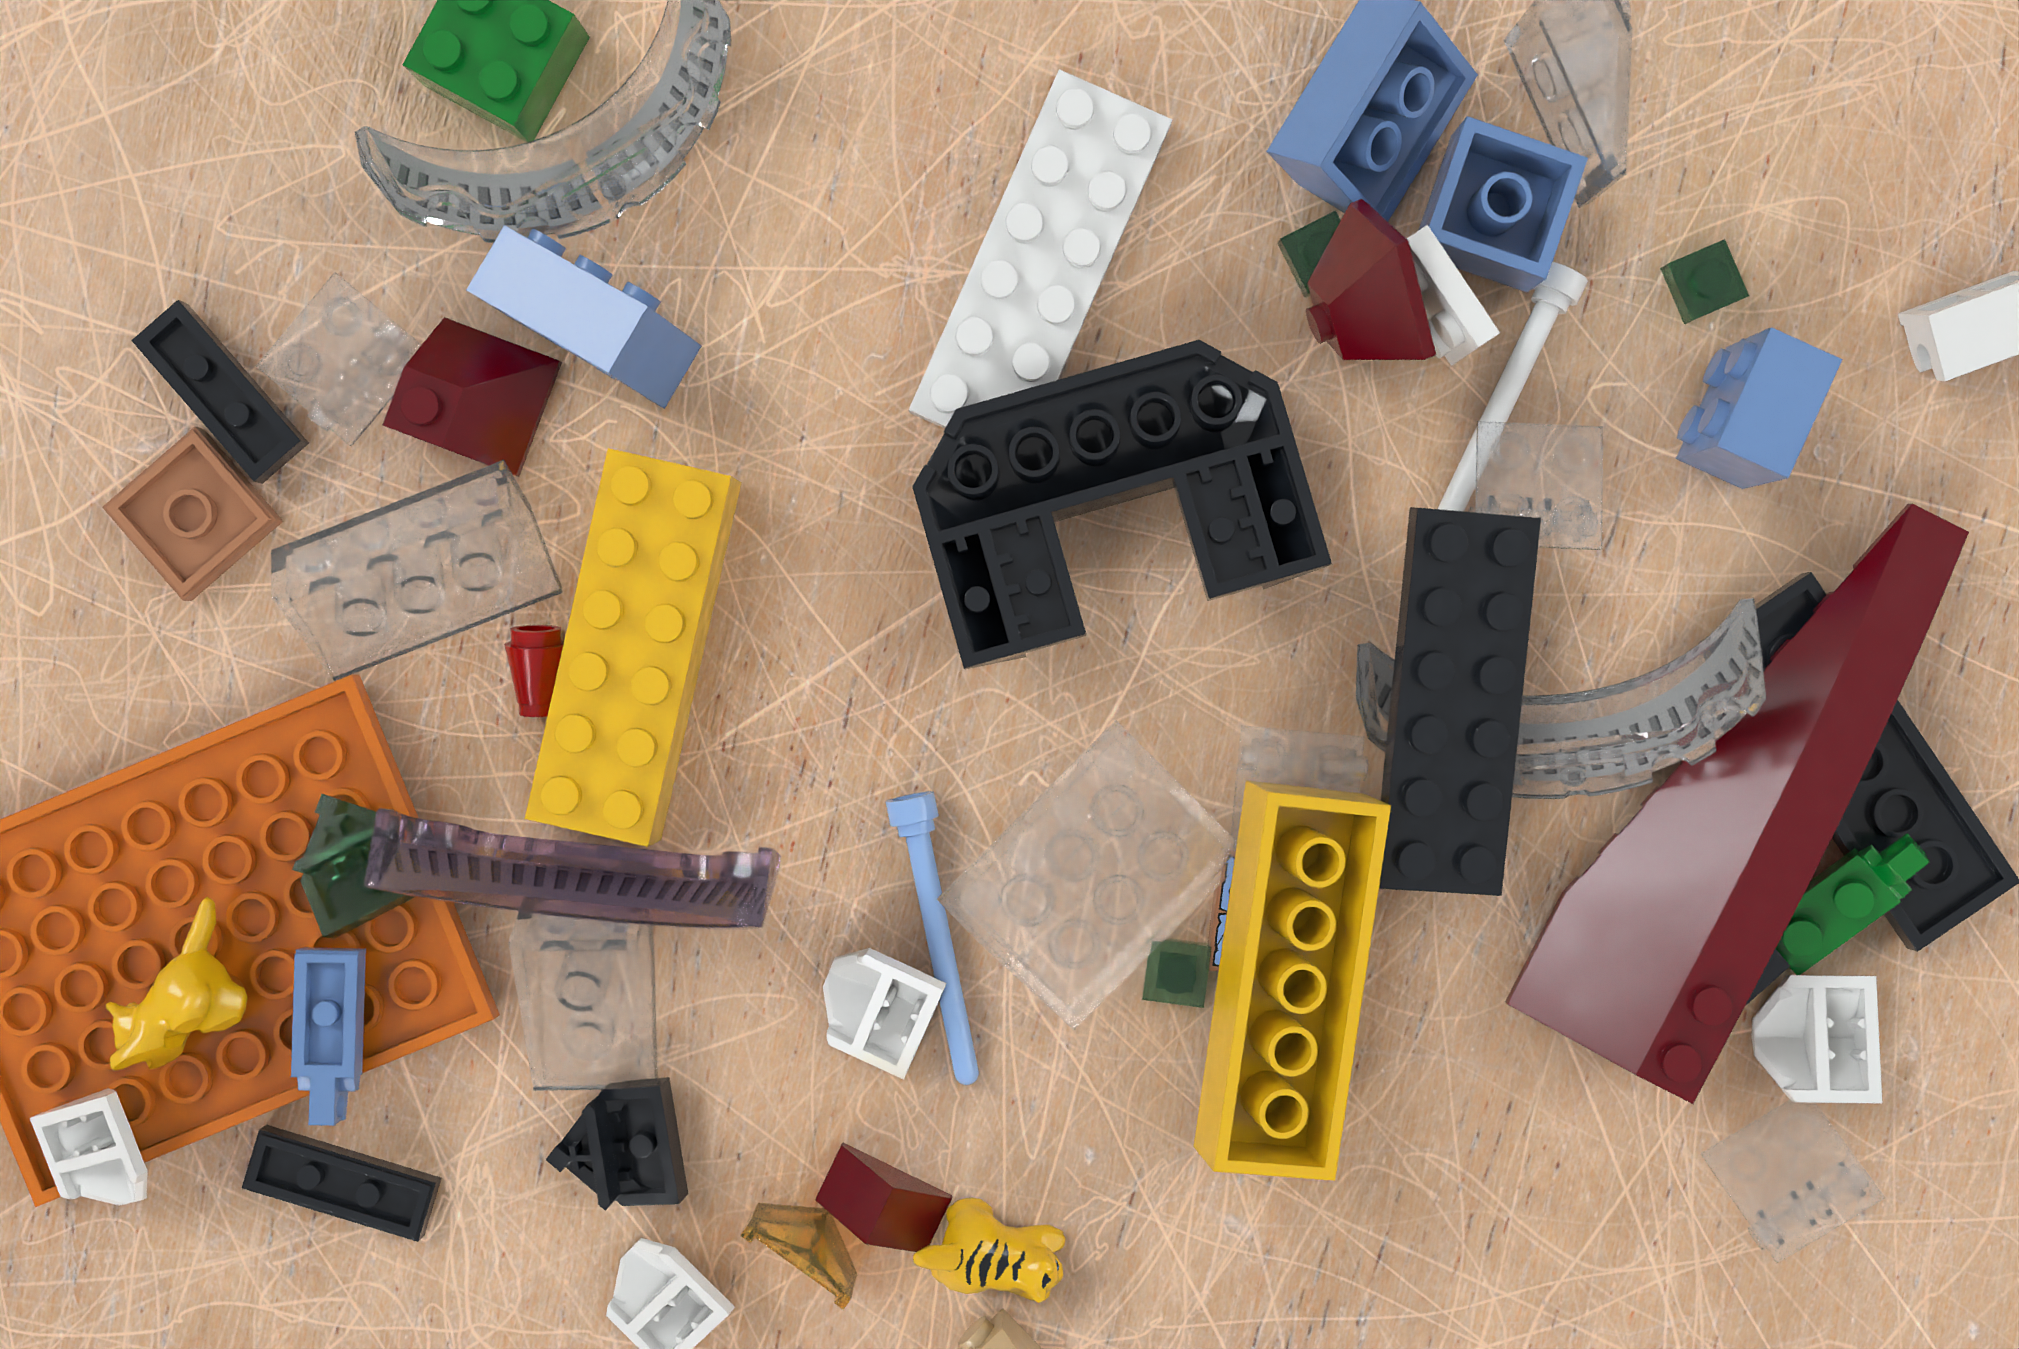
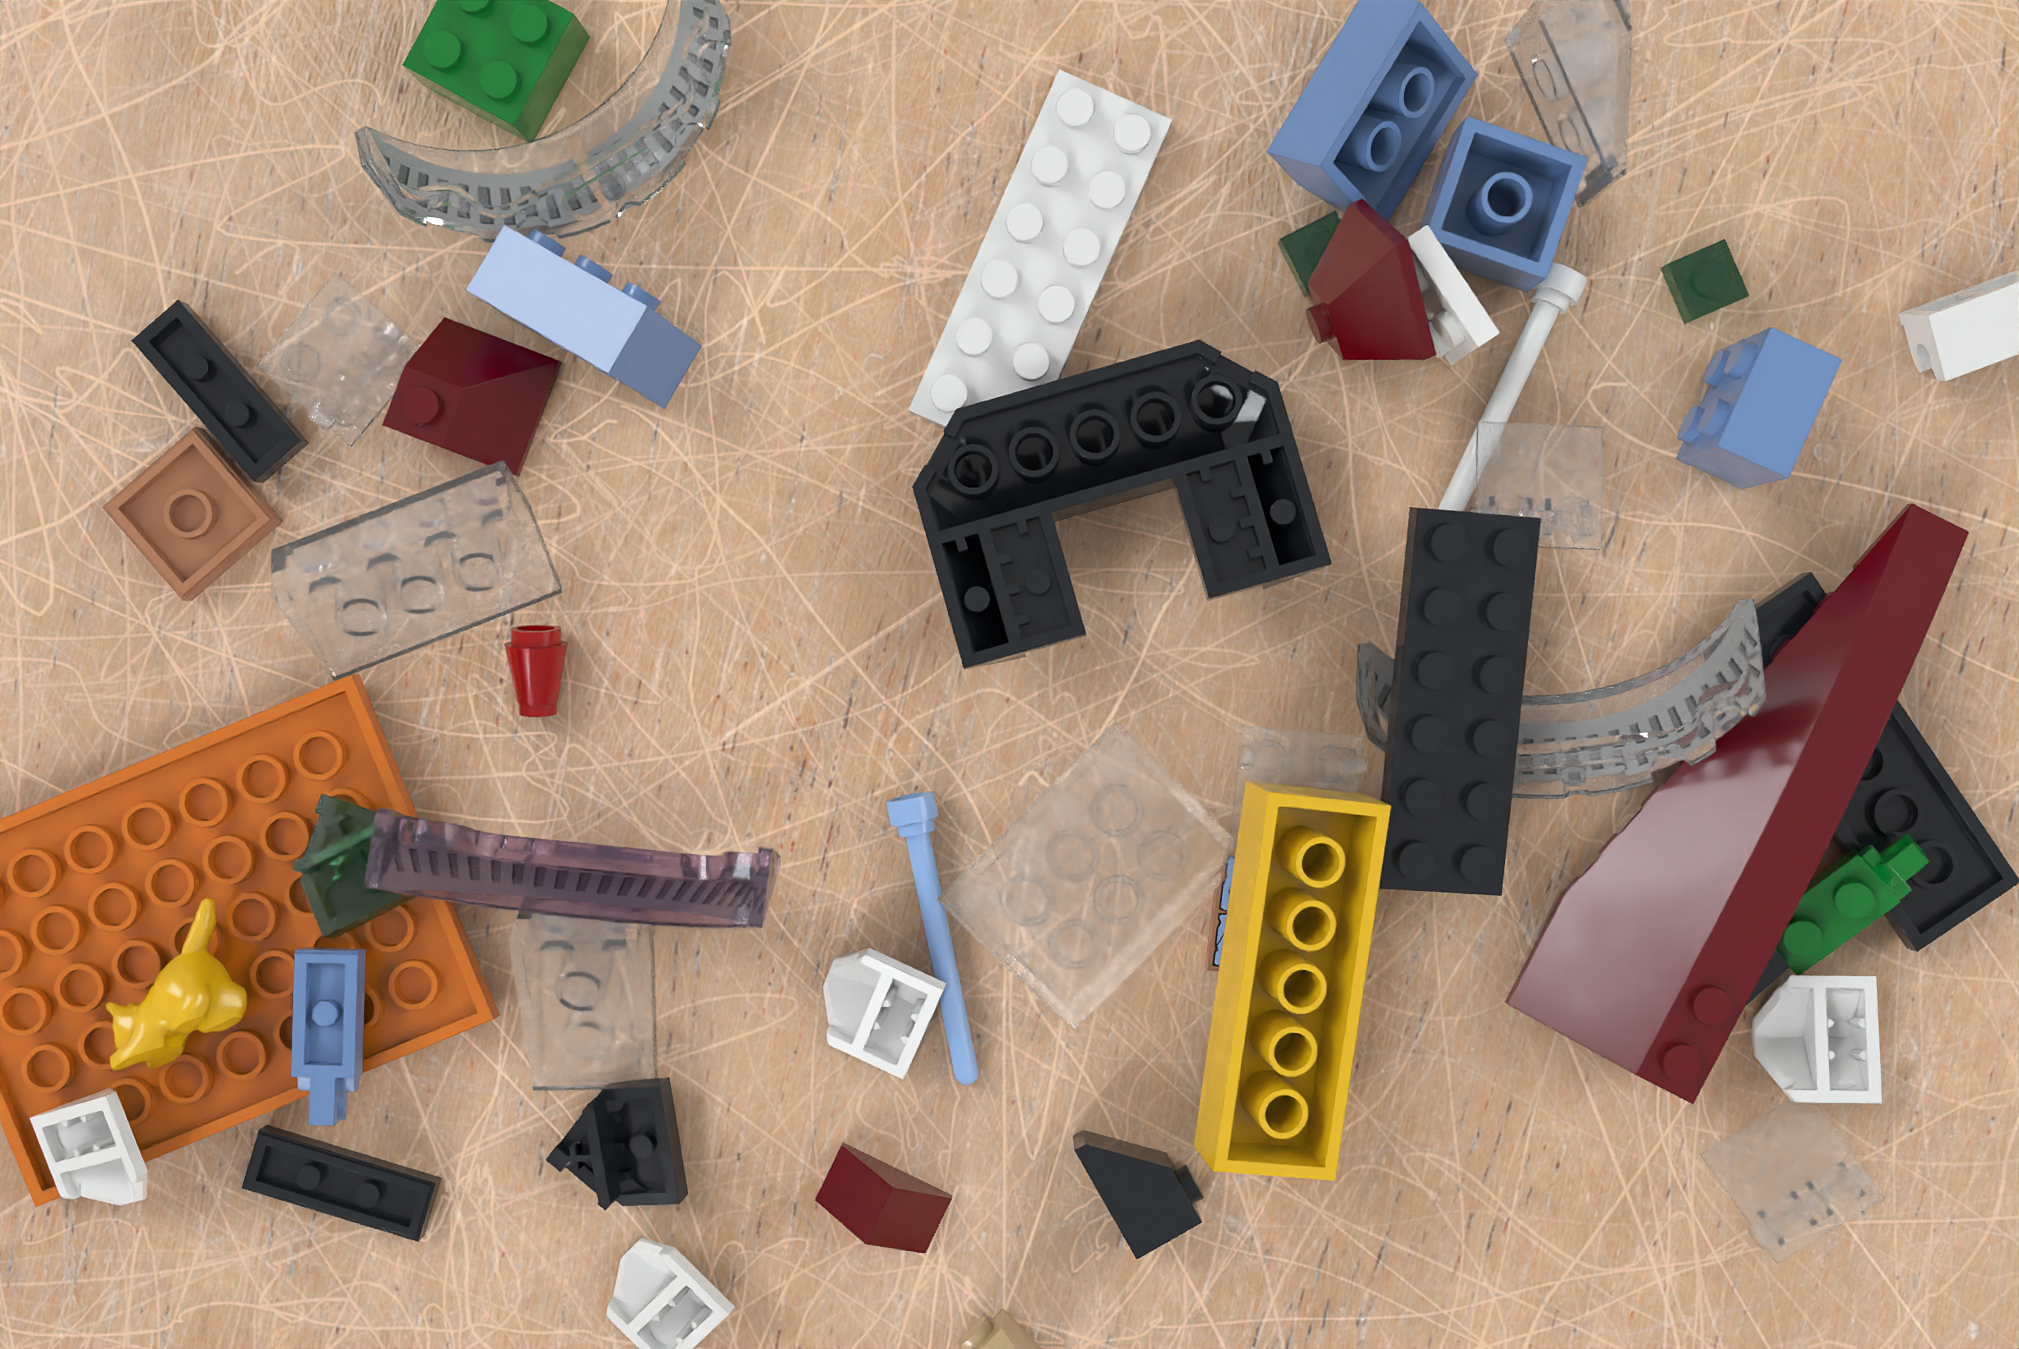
(633, 648): yellow brick -> none
(809, 1242): clear yellow slope -> none
(987, 1255): yellow animal -> none
(1140, 1189): none -> black slope
(1177, 973): clear green plate -> none

